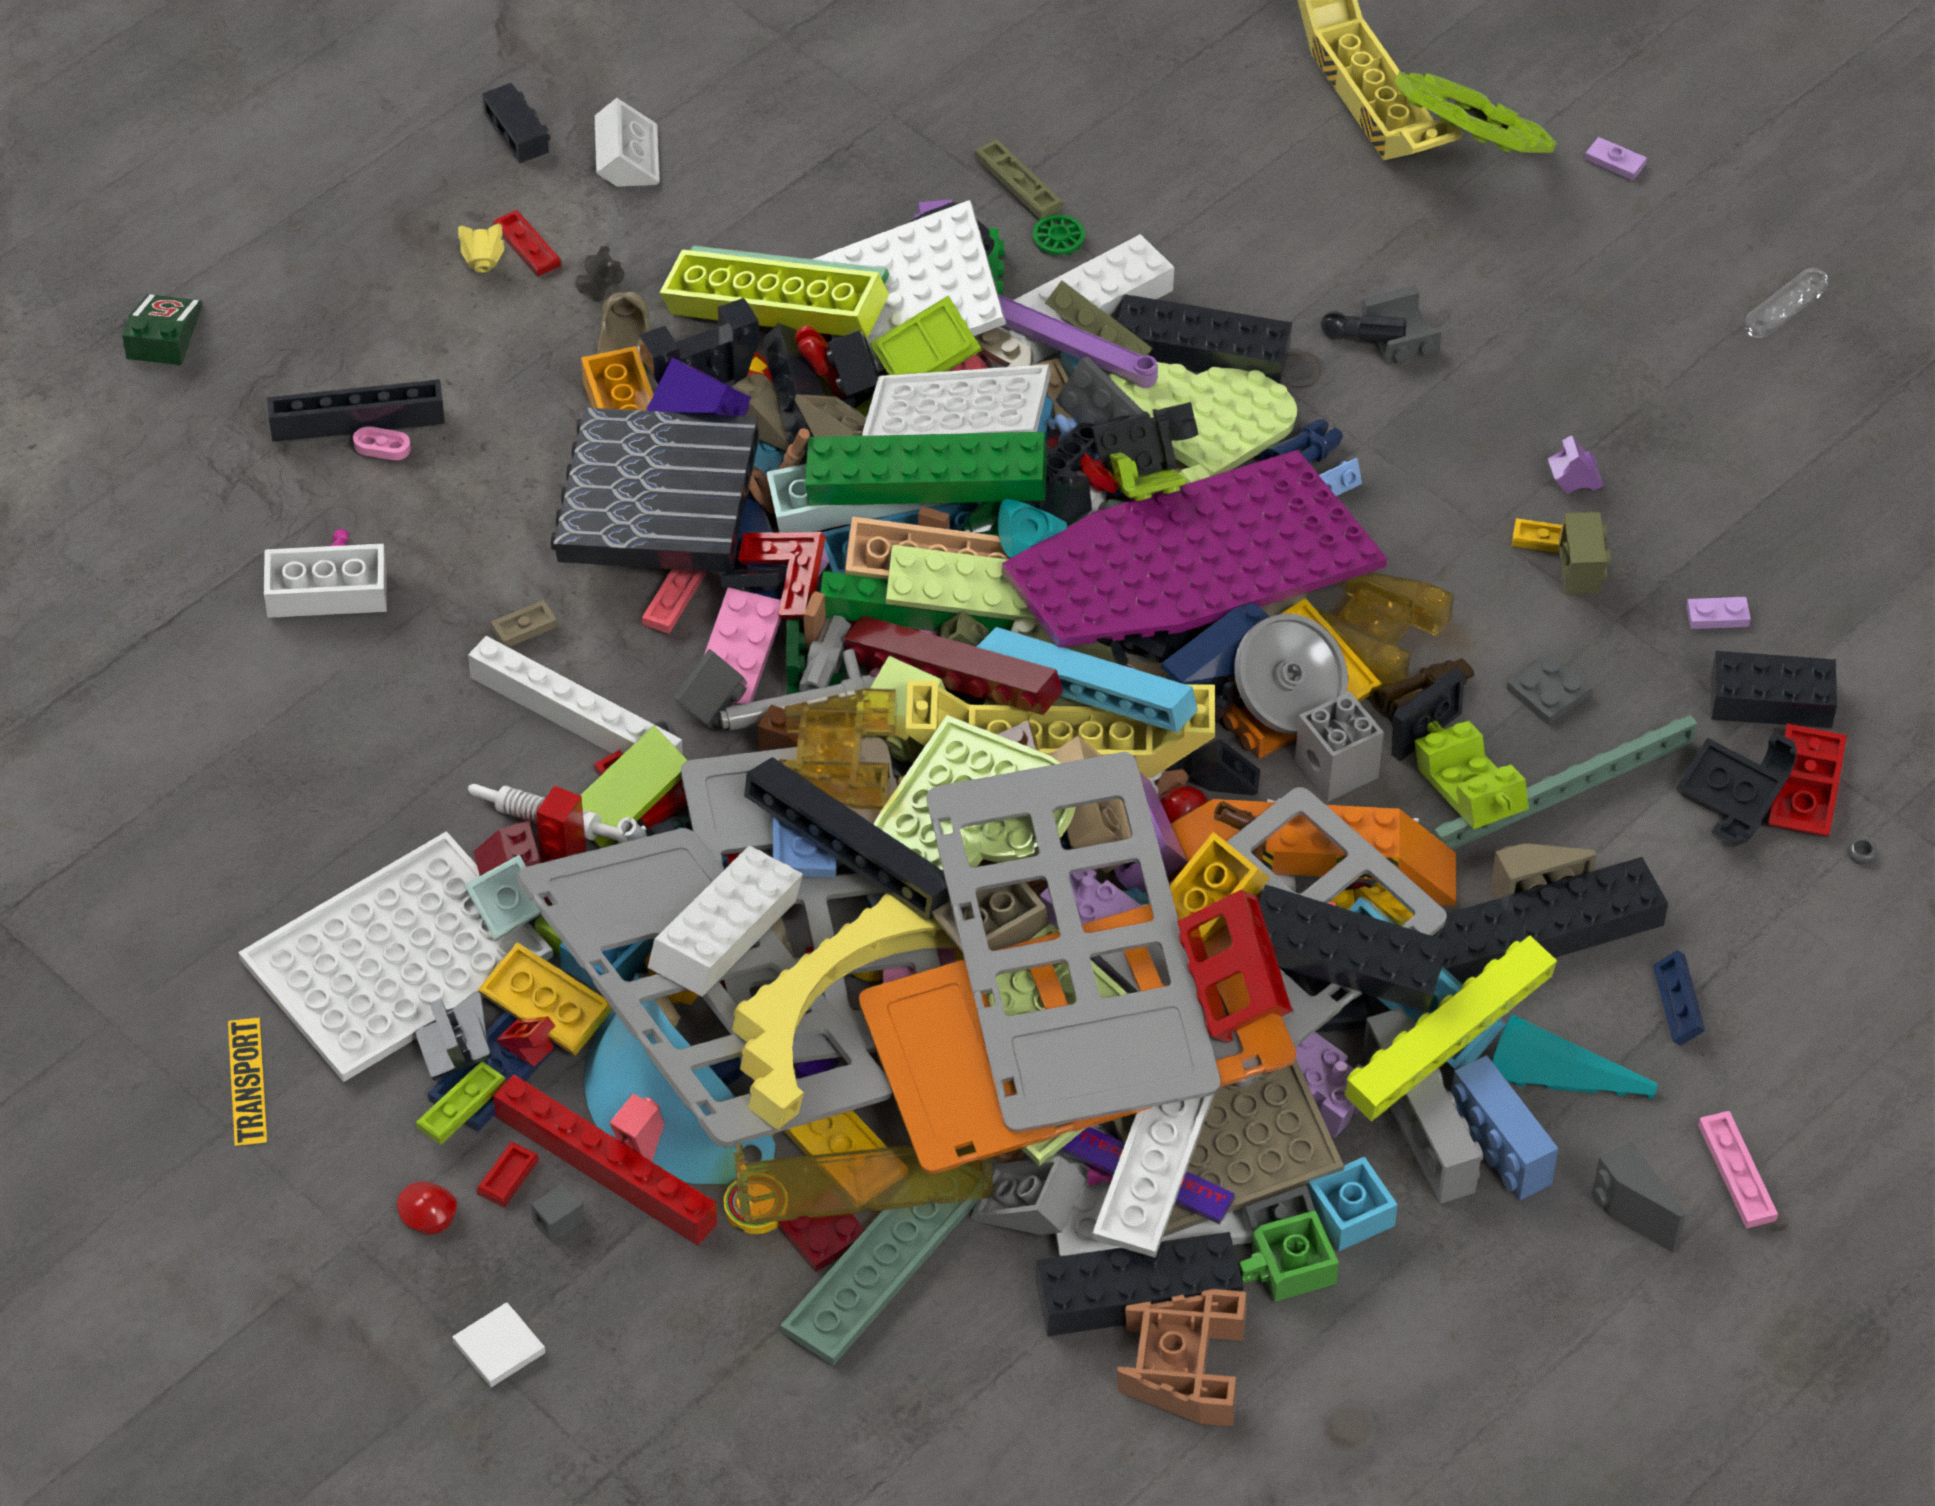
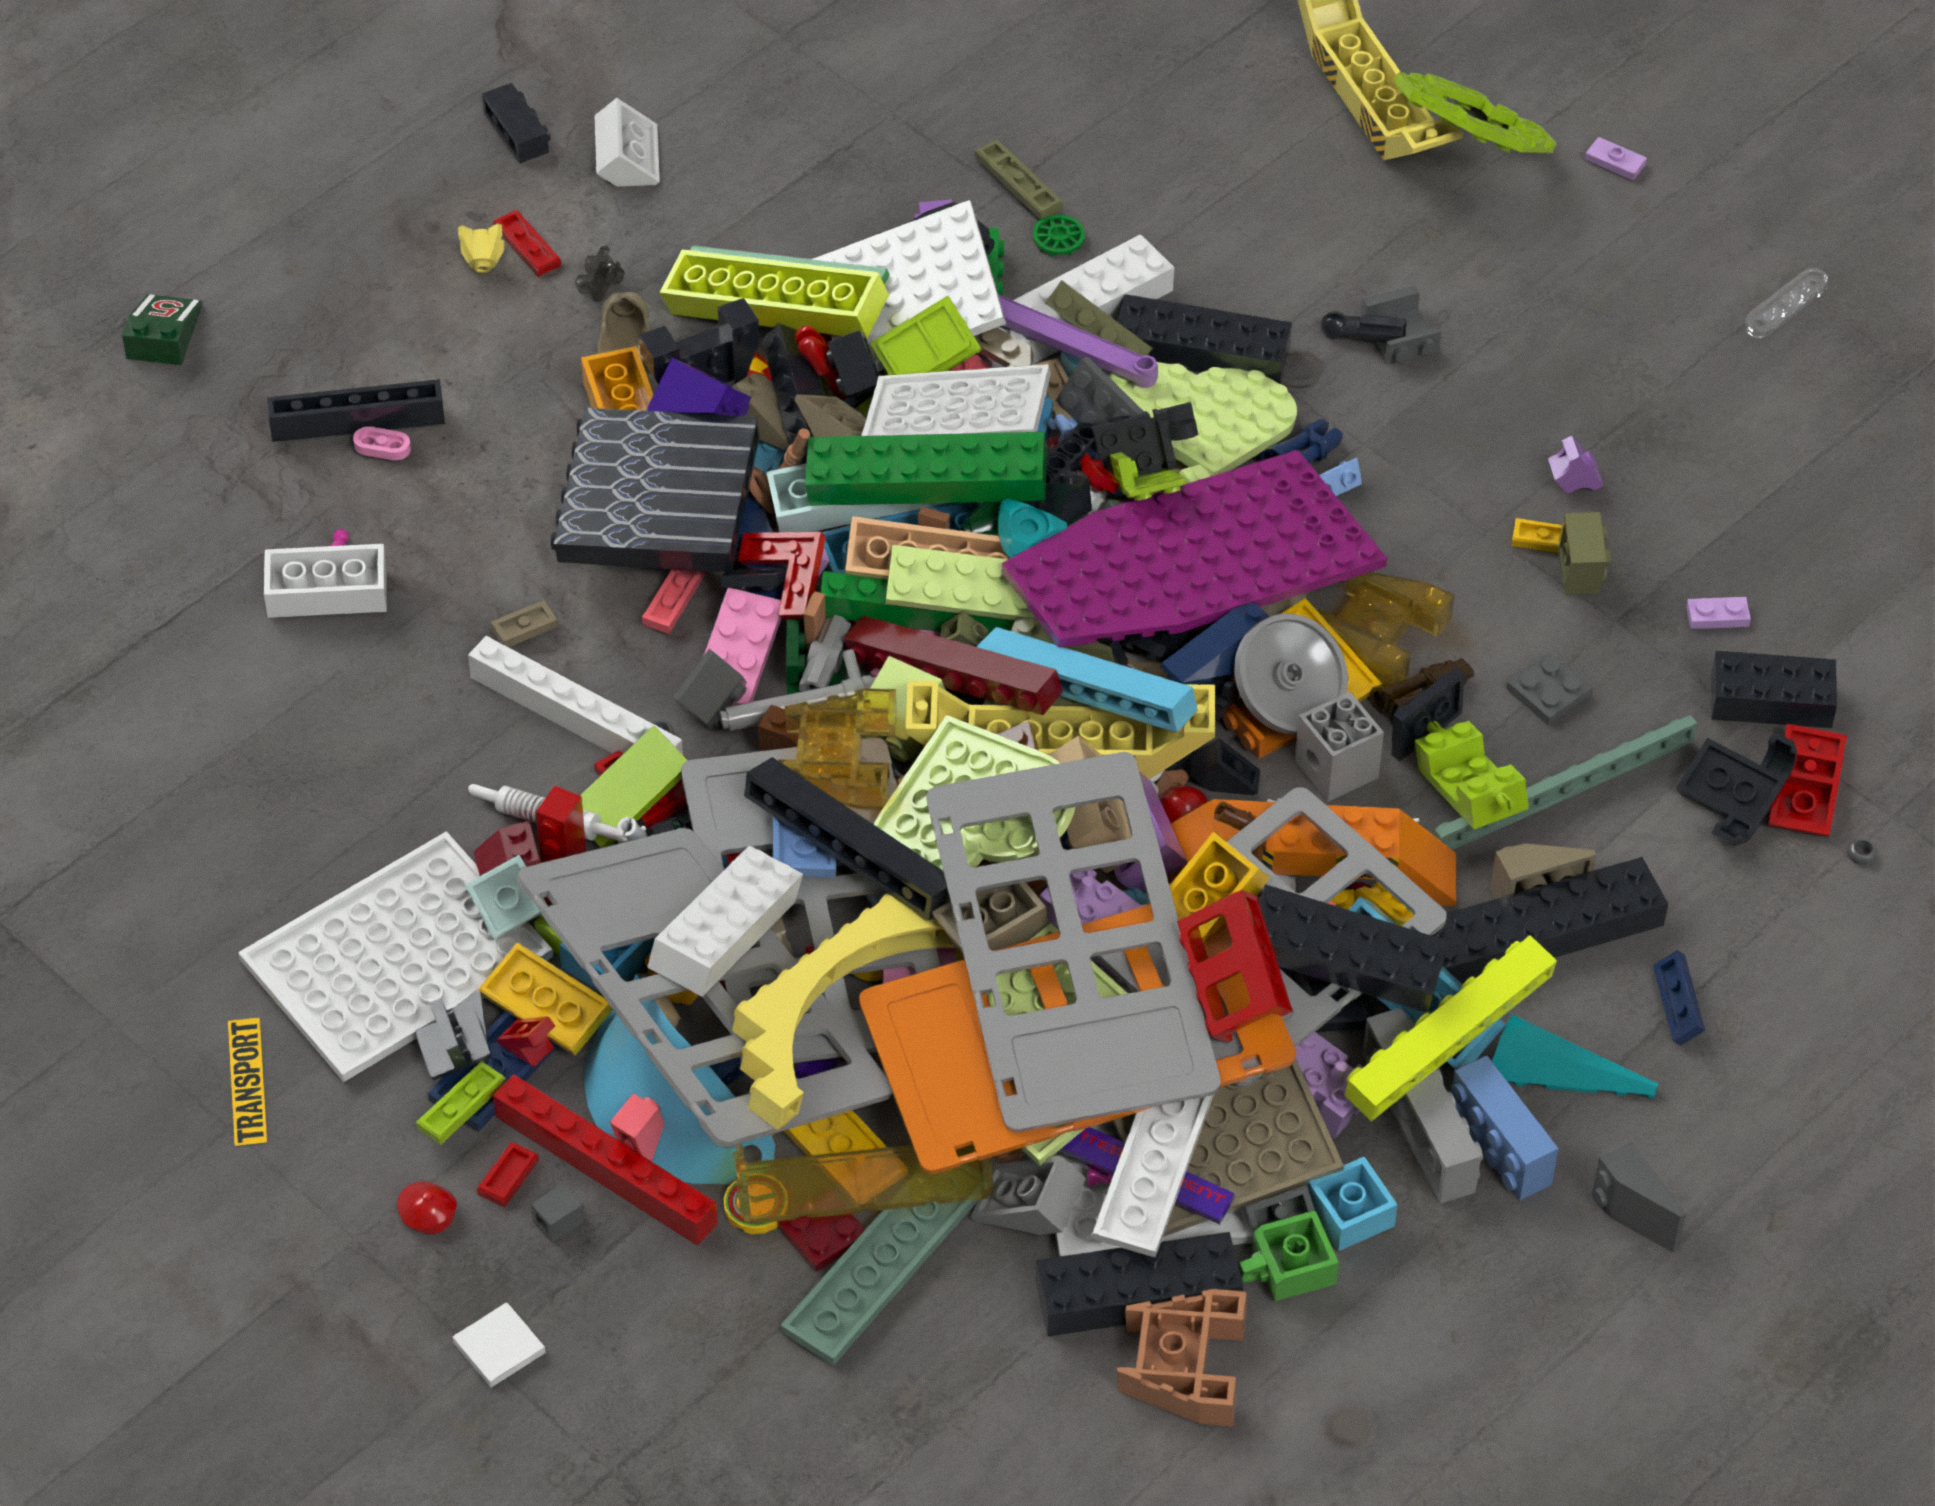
(1737, 1169): bright pink plate -> none

